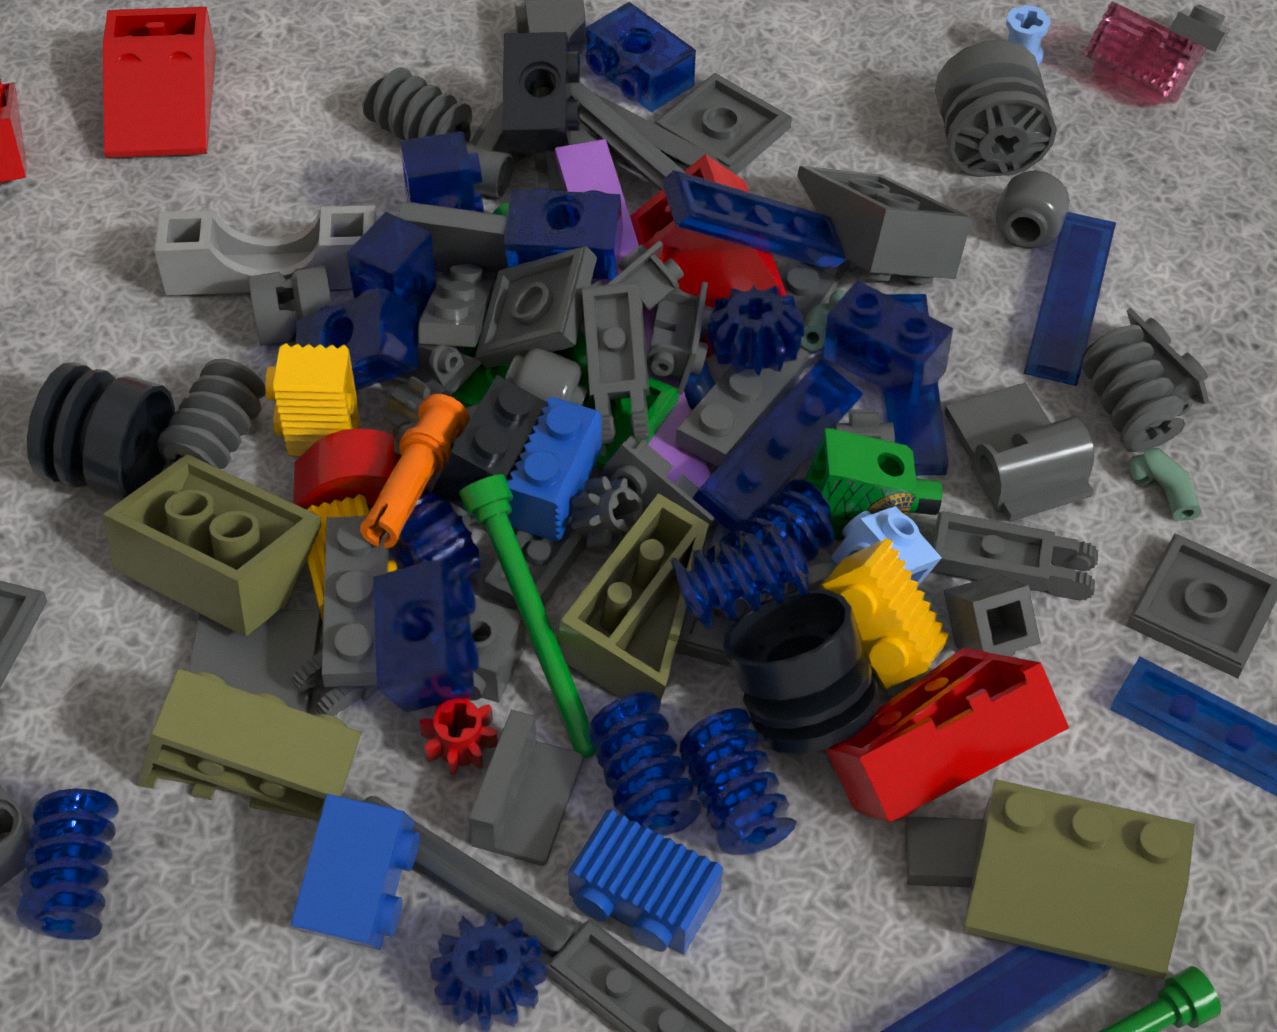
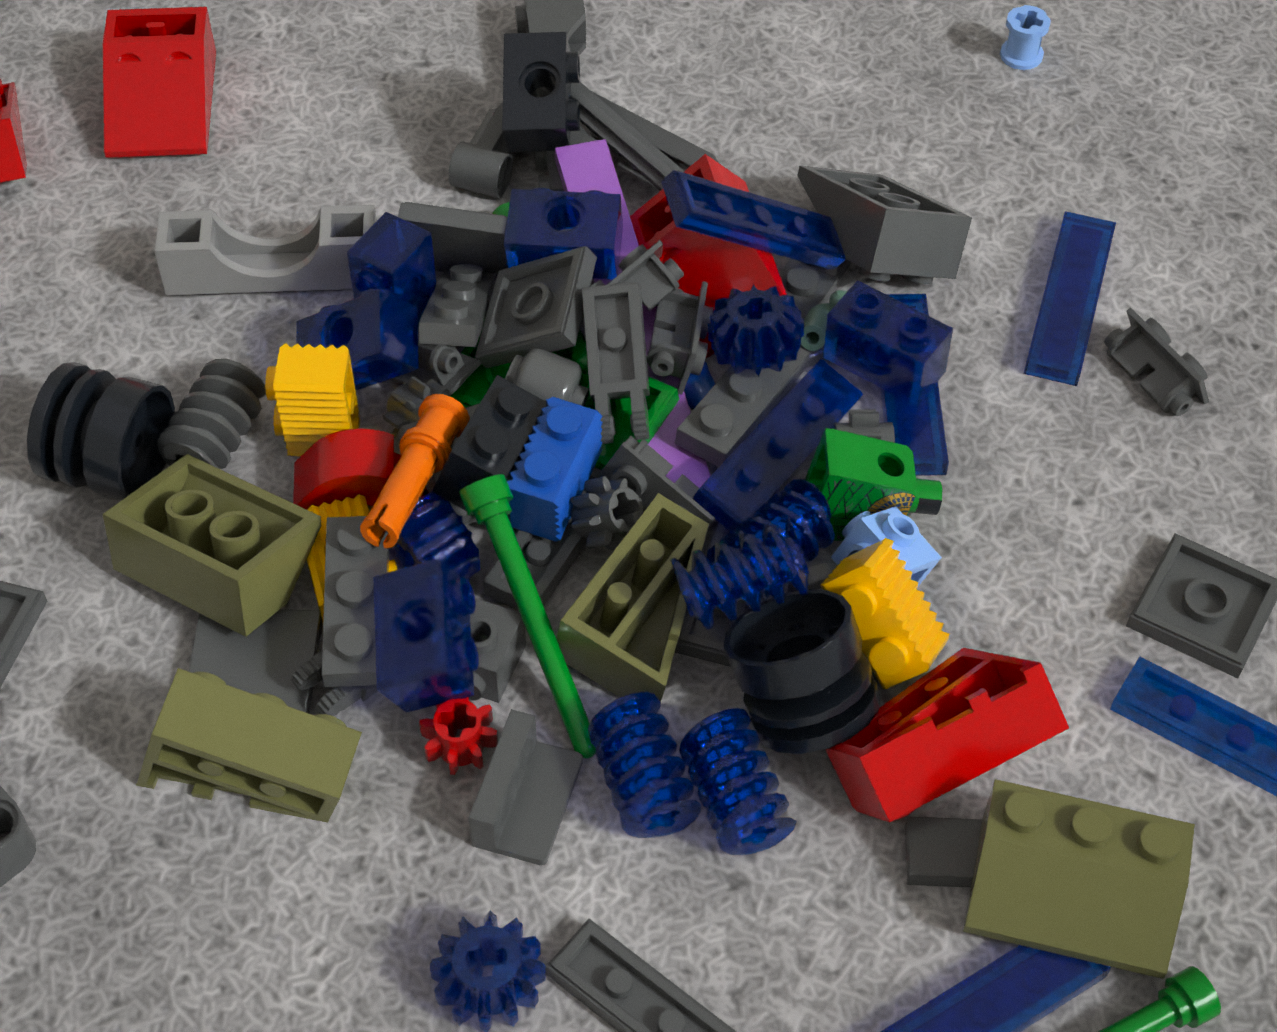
(67, 864): clear blue piece -> none
(307, 287): dark grey wheel -> none
(356, 872): blue brick -> none
(413, 108): dark grey piece -> none
(441, 172): clear blue brick -> none
(487, 889): dark grey axle -> none
(640, 56): clear blue brick -> none
(644, 883): blue brick -> none
(726, 122): dark grey tile -> none
(987, 547): dark grey hinge -> none
(992, 615): dark grey brick -> none
(995, 109): dark grey wheel -> none
(1020, 454): dark grey piece -> none
(1032, 209): dark grey head -> none
(1133, 388): dark grey piece -> none
(1144, 53): clear pink brick -> none
(1173, 479): sand green arm -> none
(1201, 26): dark grey plate -> none

